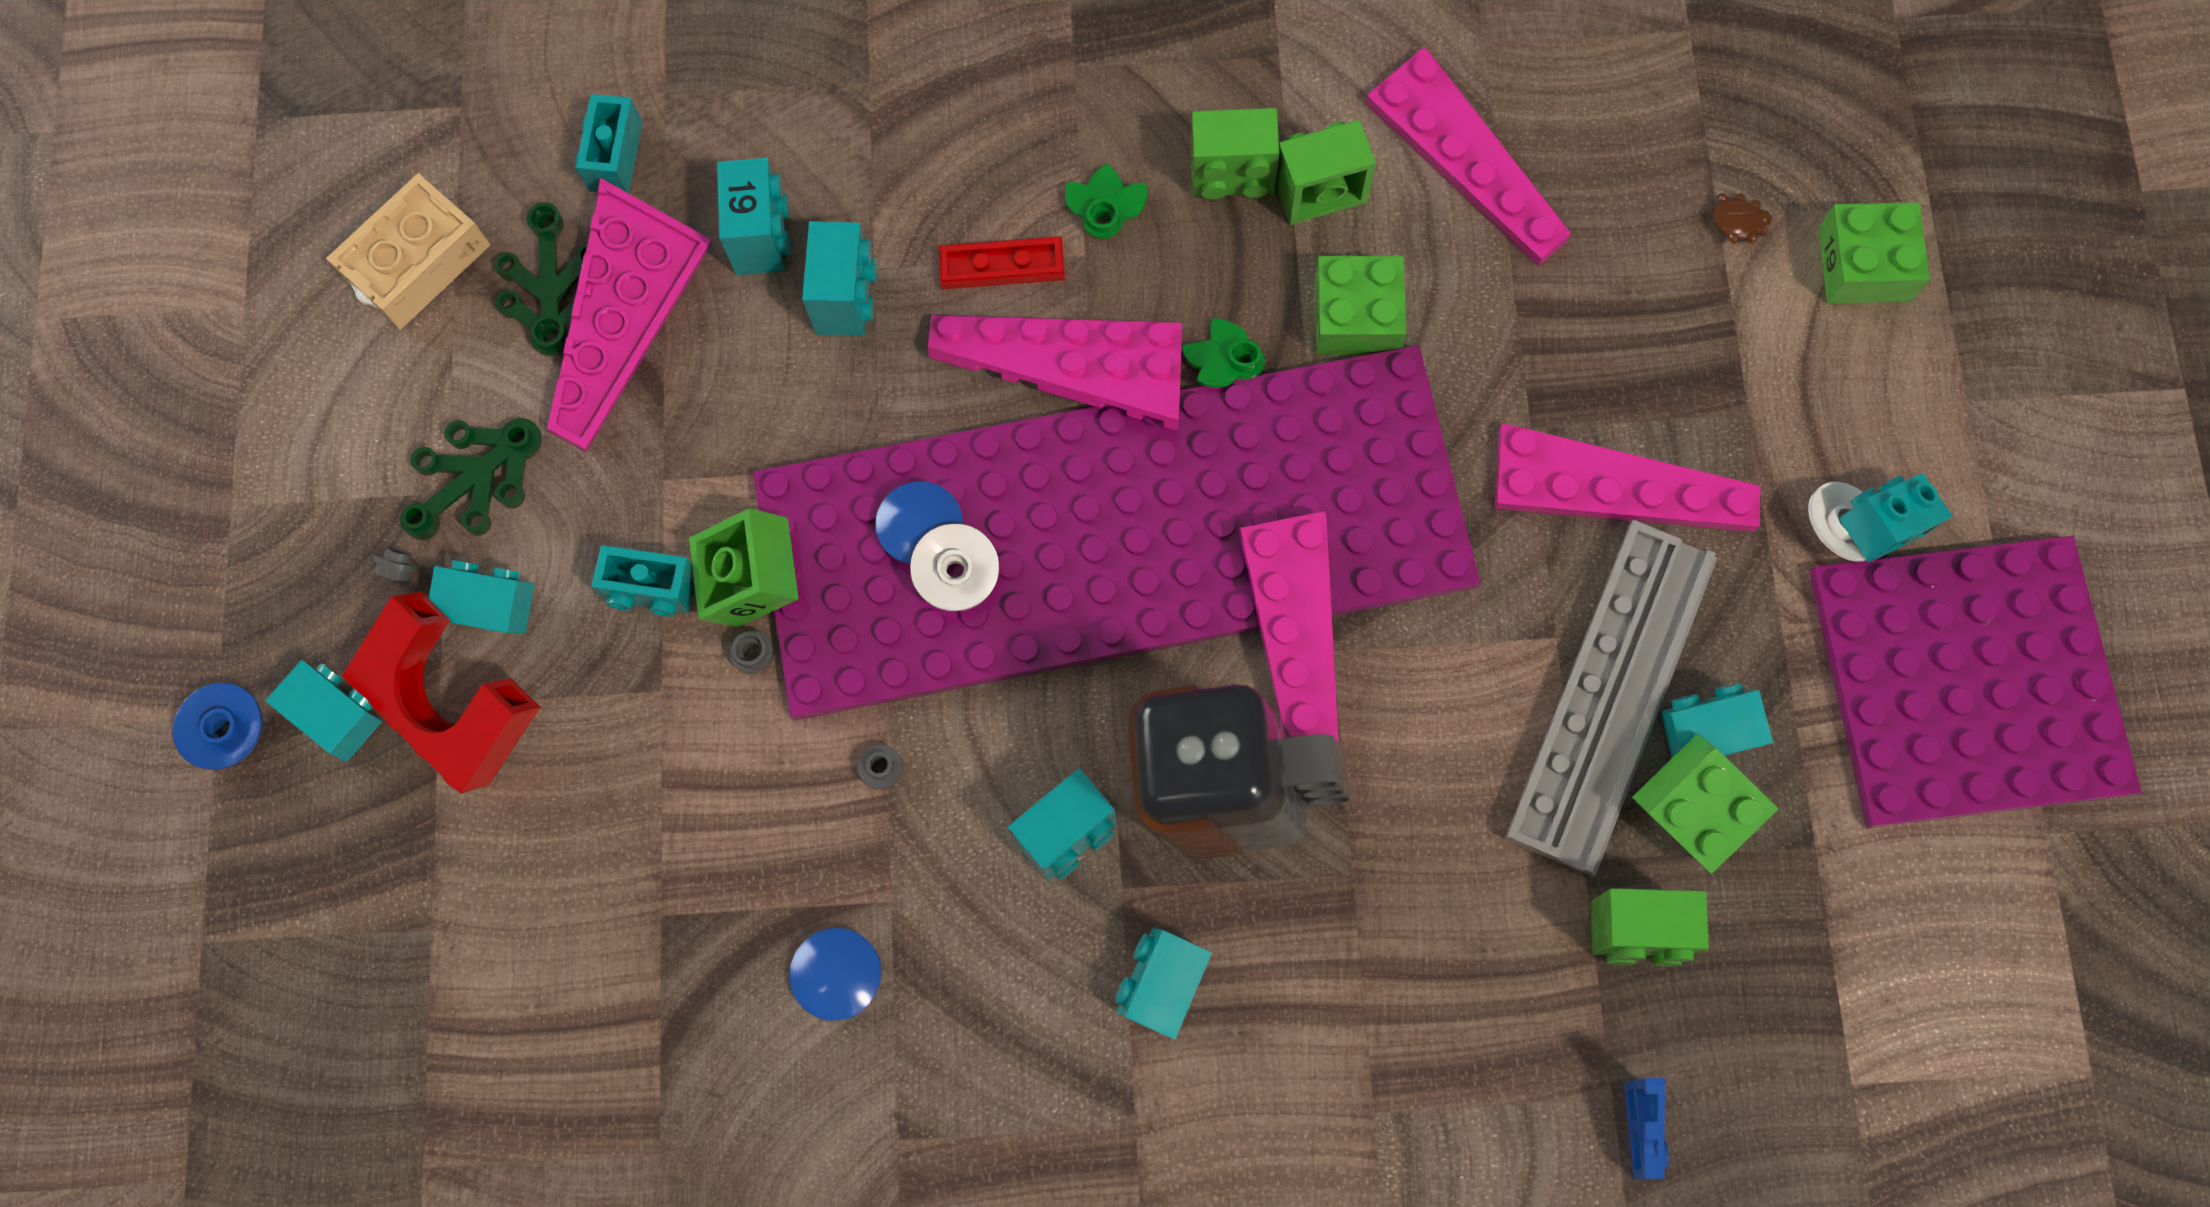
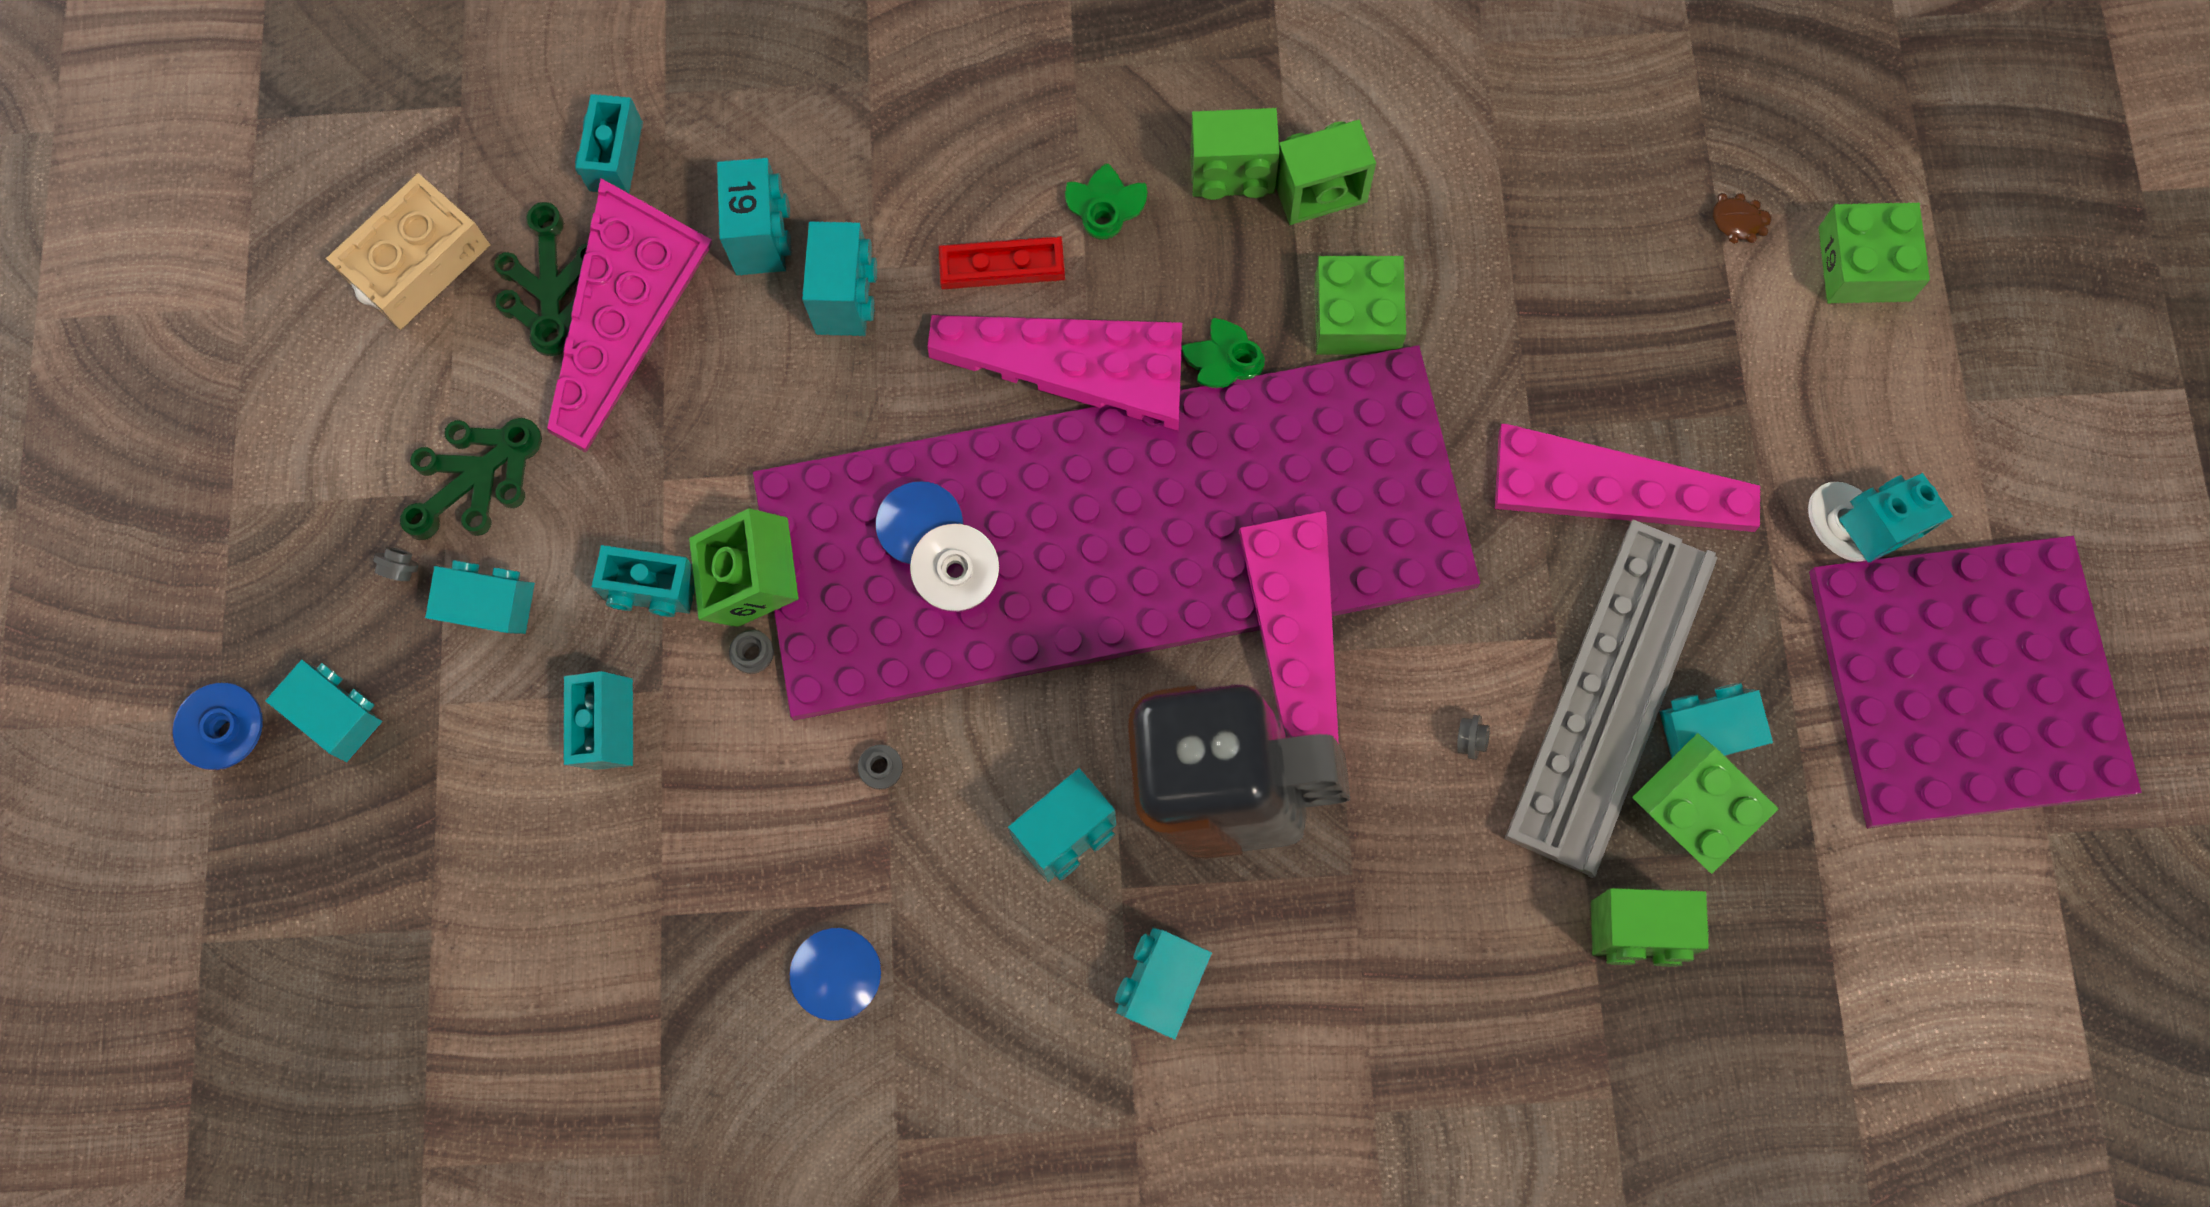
(390, 676): red arch -> none
(598, 720): none -> teal brick
(1452, 137): dark pink wing -> none
(1473, 736): none -> dark grey plate
(1647, 1127): blue wing -> none

